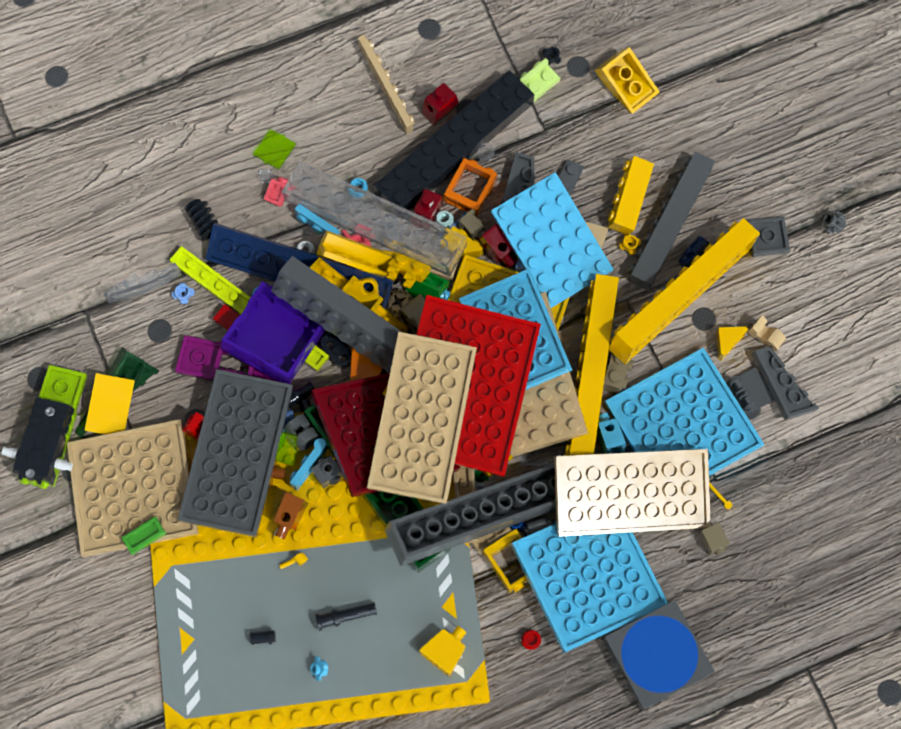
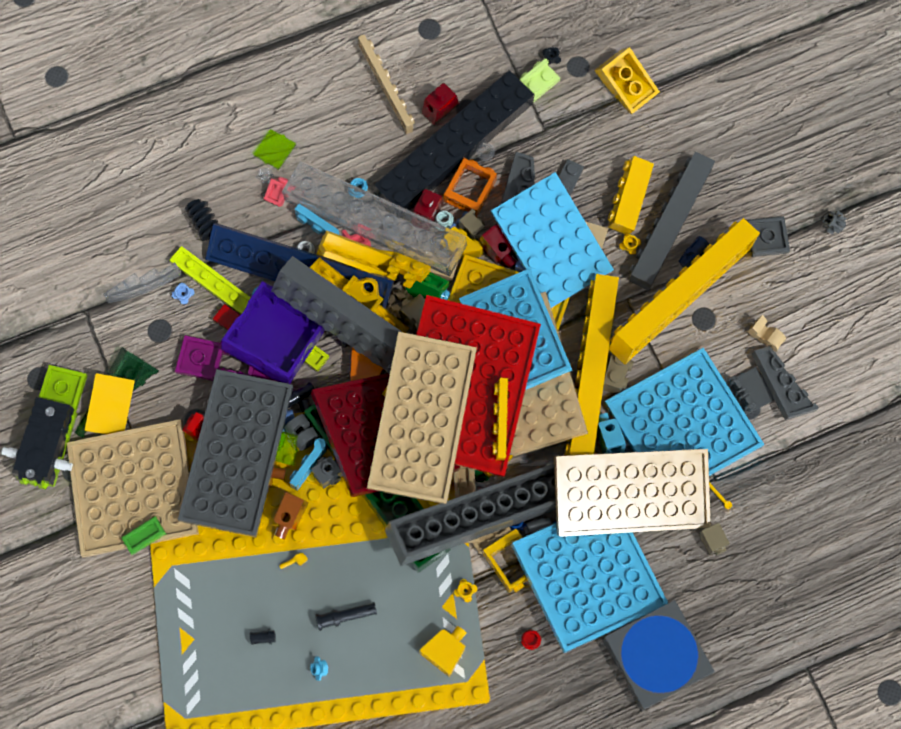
(336, 351): black plate -> none
(459, 592): none -> yellow plate
(500, 410): none -> yellow plate
(728, 338): yellow slope -> none

